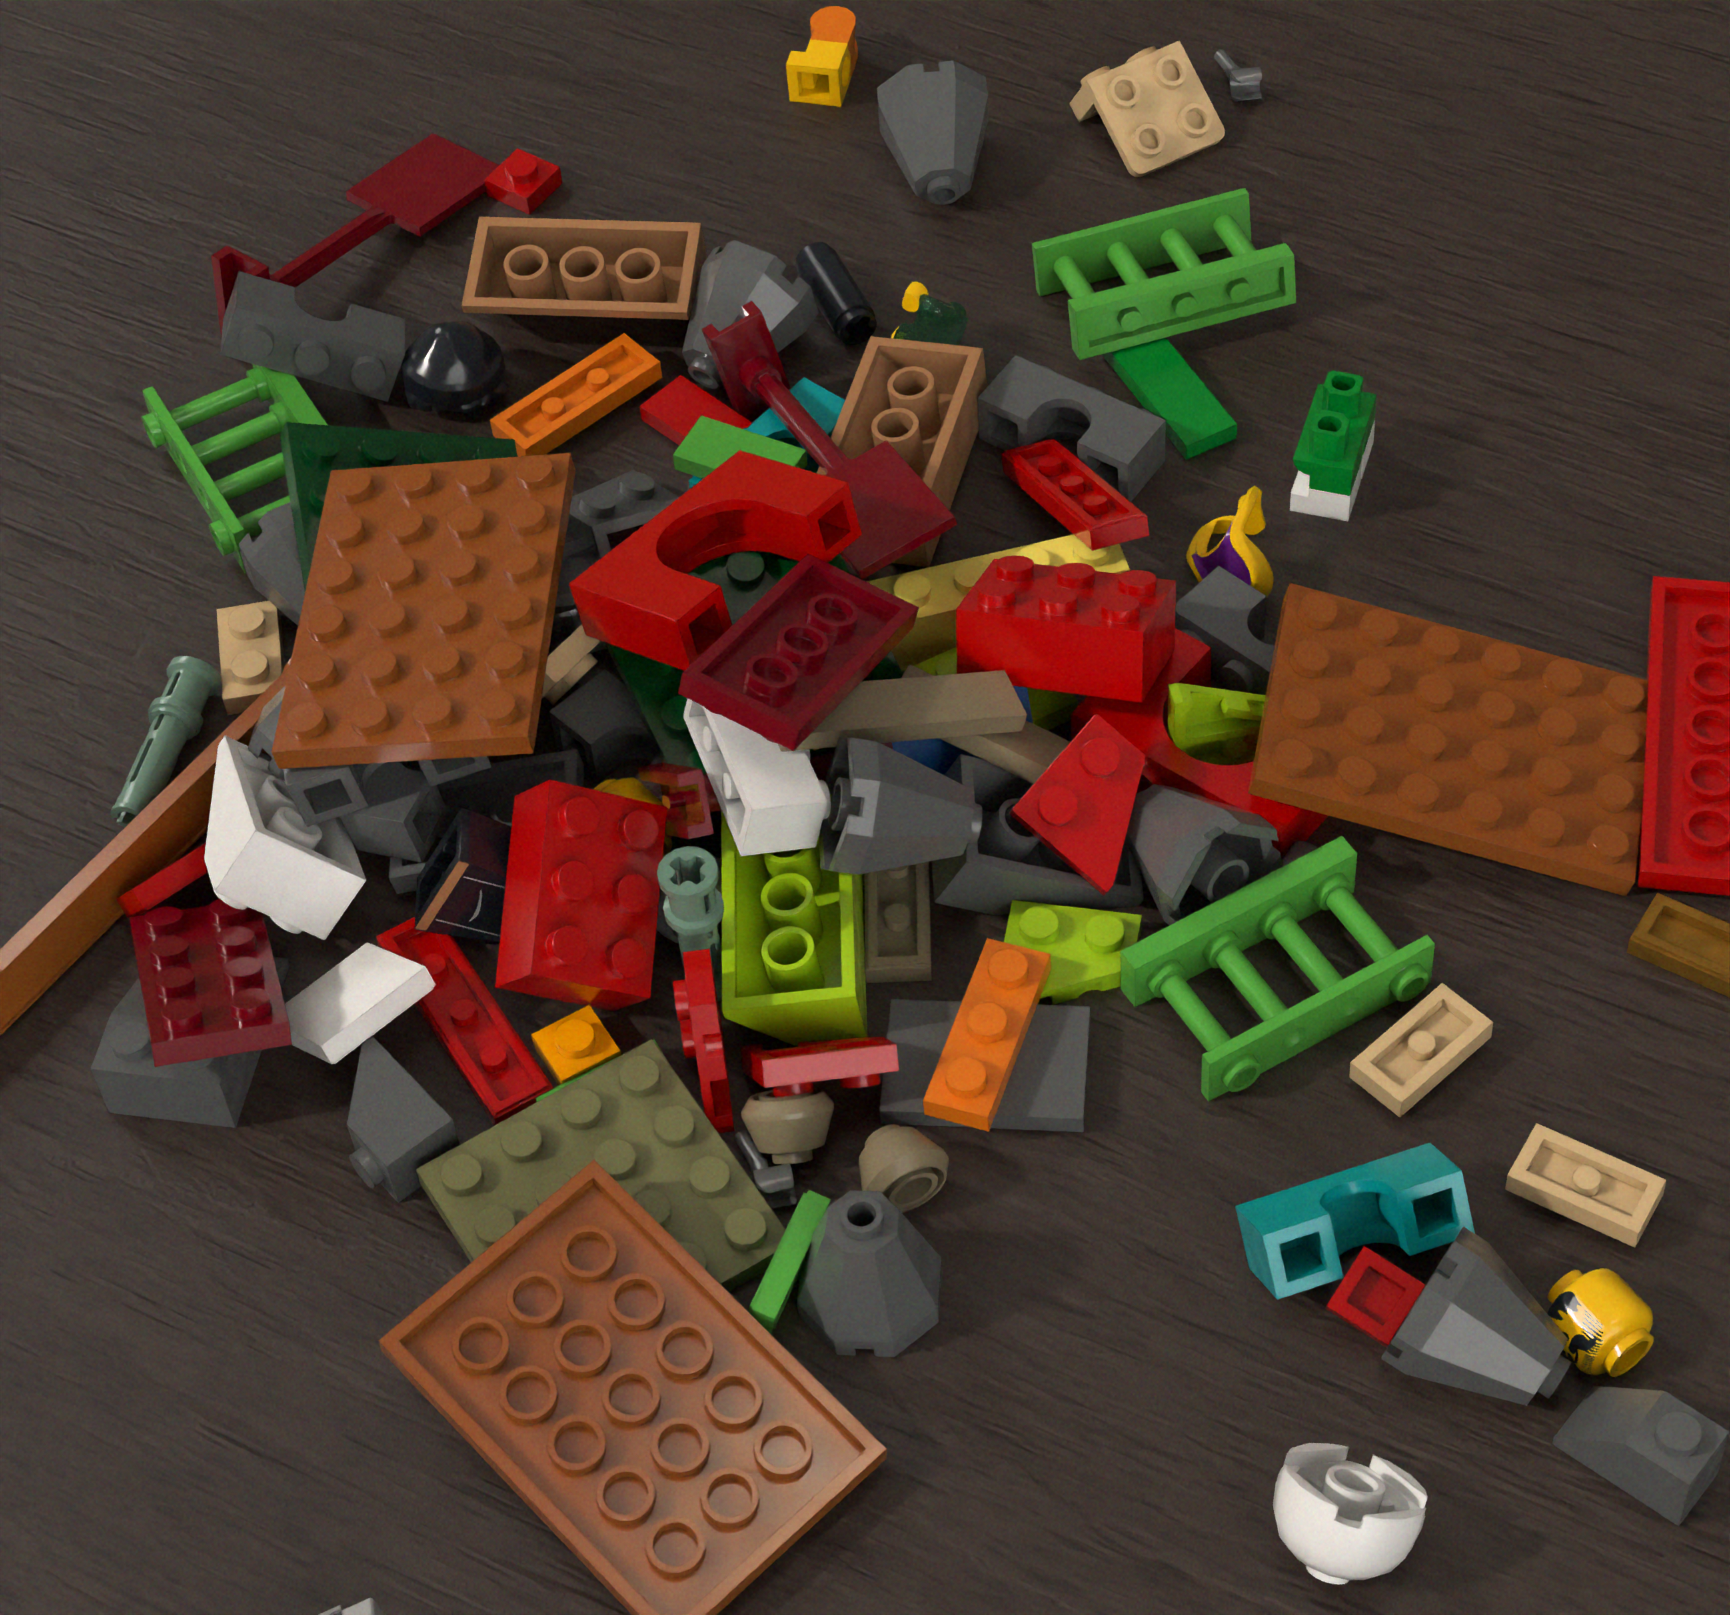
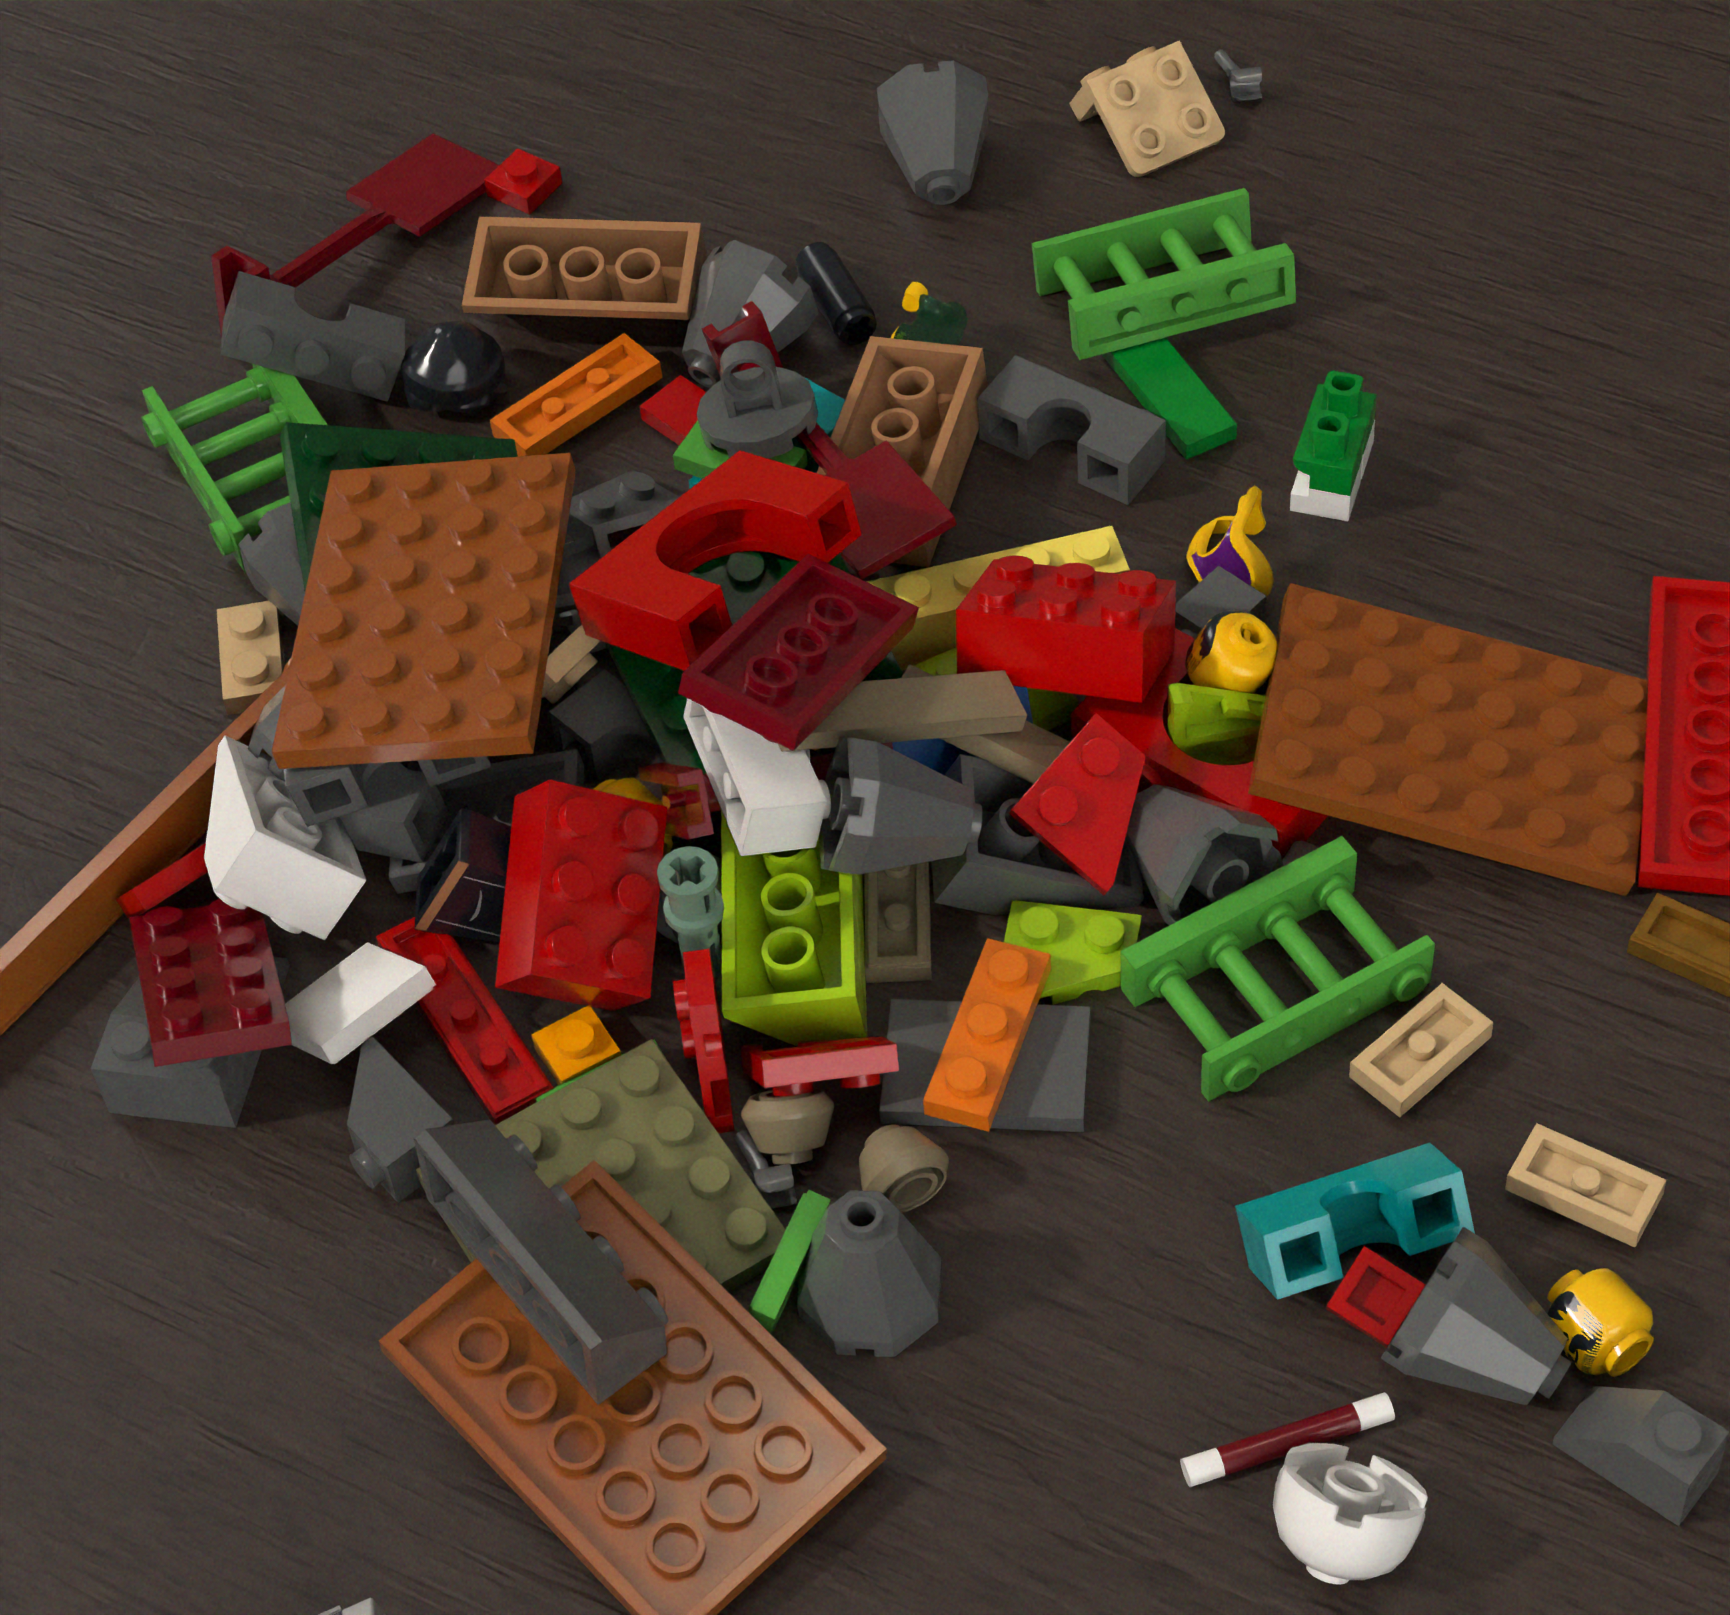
(173, 721): sand green pin -> none
(541, 1254): none -> dark grey slope
(756, 407): none -> dark grey tile
(829, 61): yellow leg -> none
(1074, 494): red tile -> none
(1232, 653): none -> yellow head
(1278, 1441): none -> dark red bar

